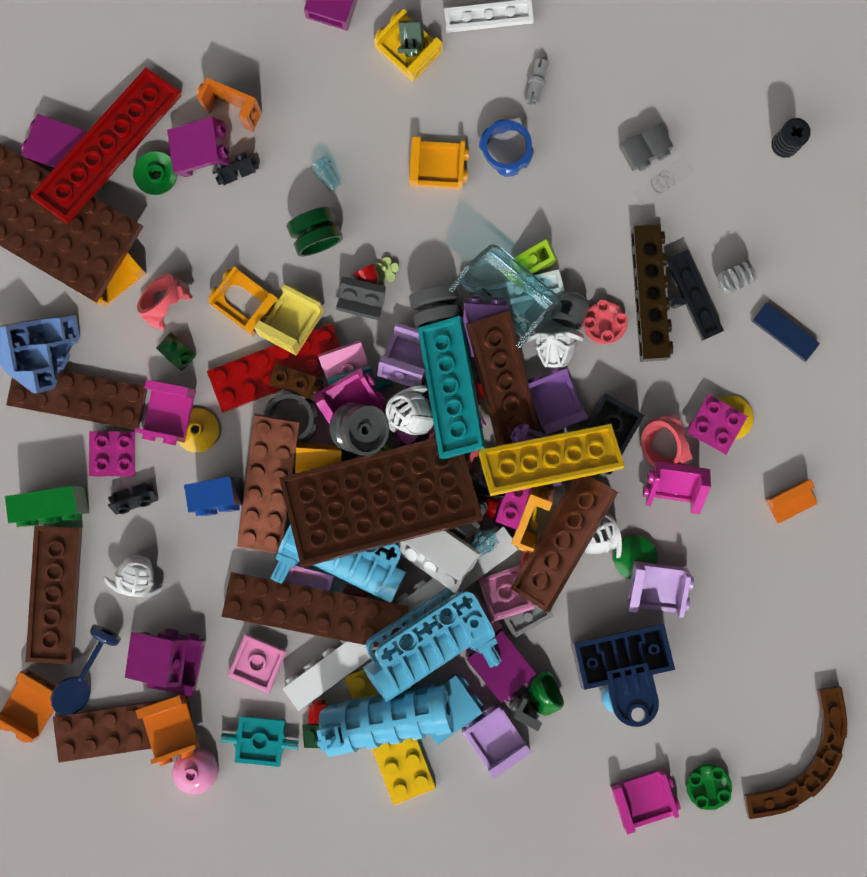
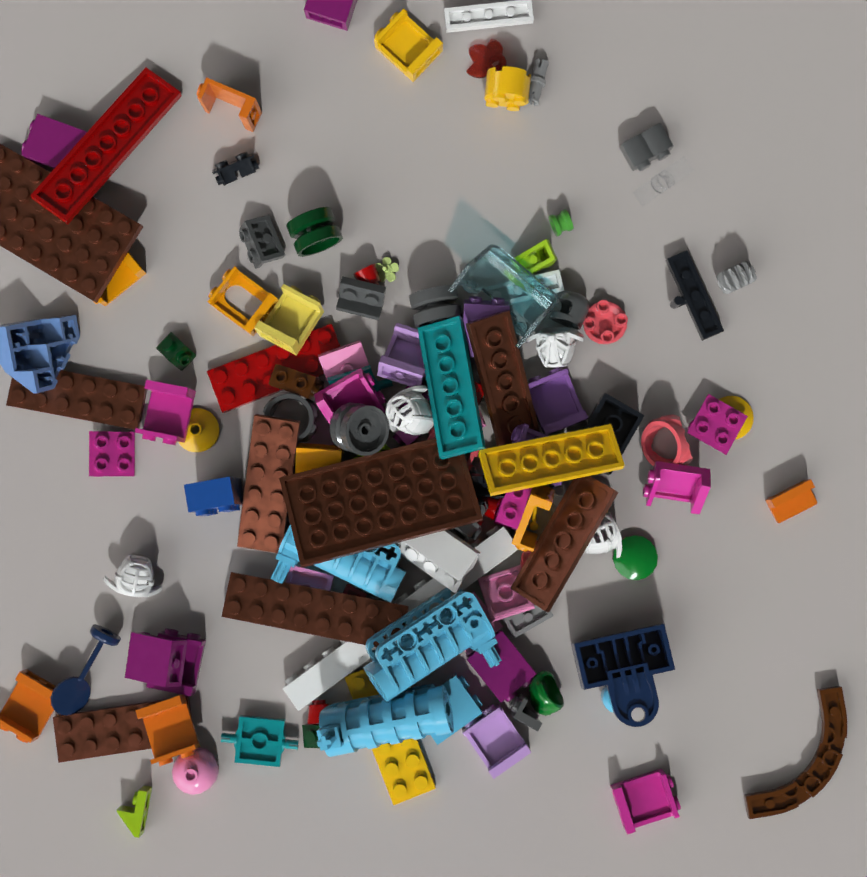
(47, 506): green brick -> none
(53, 595): copper plate -> none
(122, 502): black hinge -> none
(136, 816): none -> lime slope
(145, 169): green dish -> none
(155, 313): coral piece -> none
(198, 145): magenta panel -> none
(257, 663): bright pink plate -> none
(261, 241): none -> dark grey bracket
(325, 173): clear light blue cone -> none
(411, 37): dark green bracket -> none
(438, 164): light orange panel -> none
(484, 57): none -> clear red plate
(485, 542): clear light blue cone -> none
(500, 127): blue piece -> none
(507, 88): none -> yellow brick
(561, 222): none -> bright green wheel
(652, 236): dark brown brick -> none
(659, 588): lavender panel -> none
(709, 787): green dish -> none
(785, 332): dark blue tile -> none
(791, 138): black piece -> none

